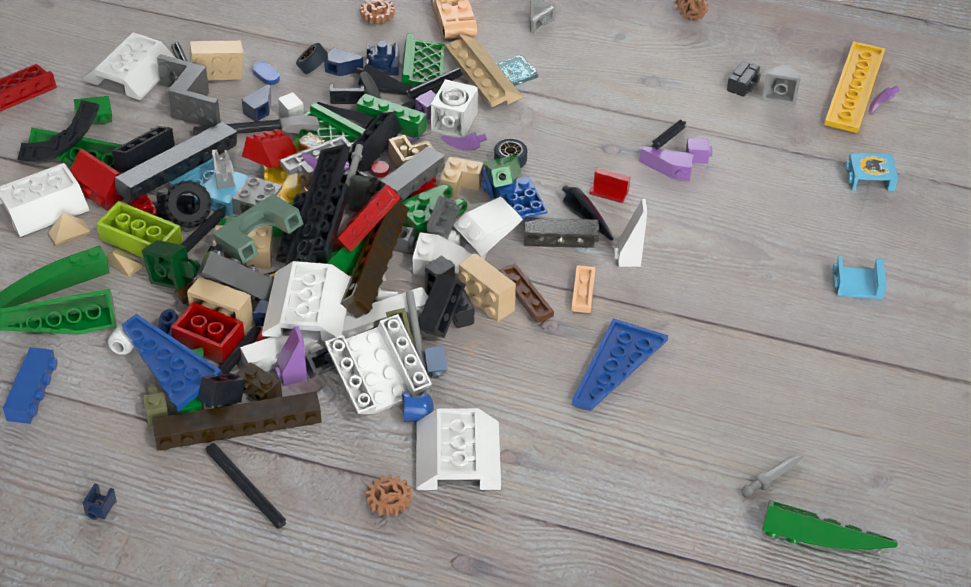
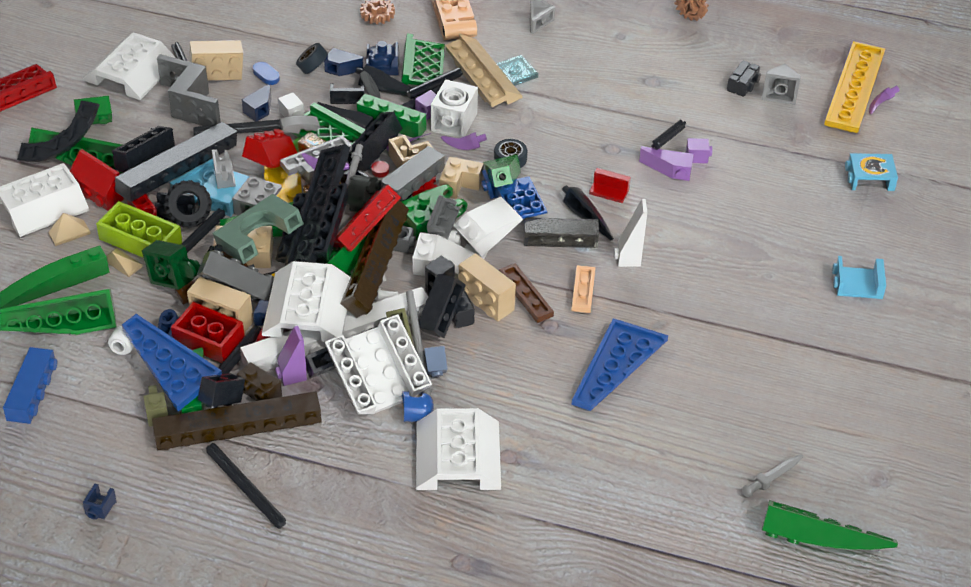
(388, 495): nougat gear -> none

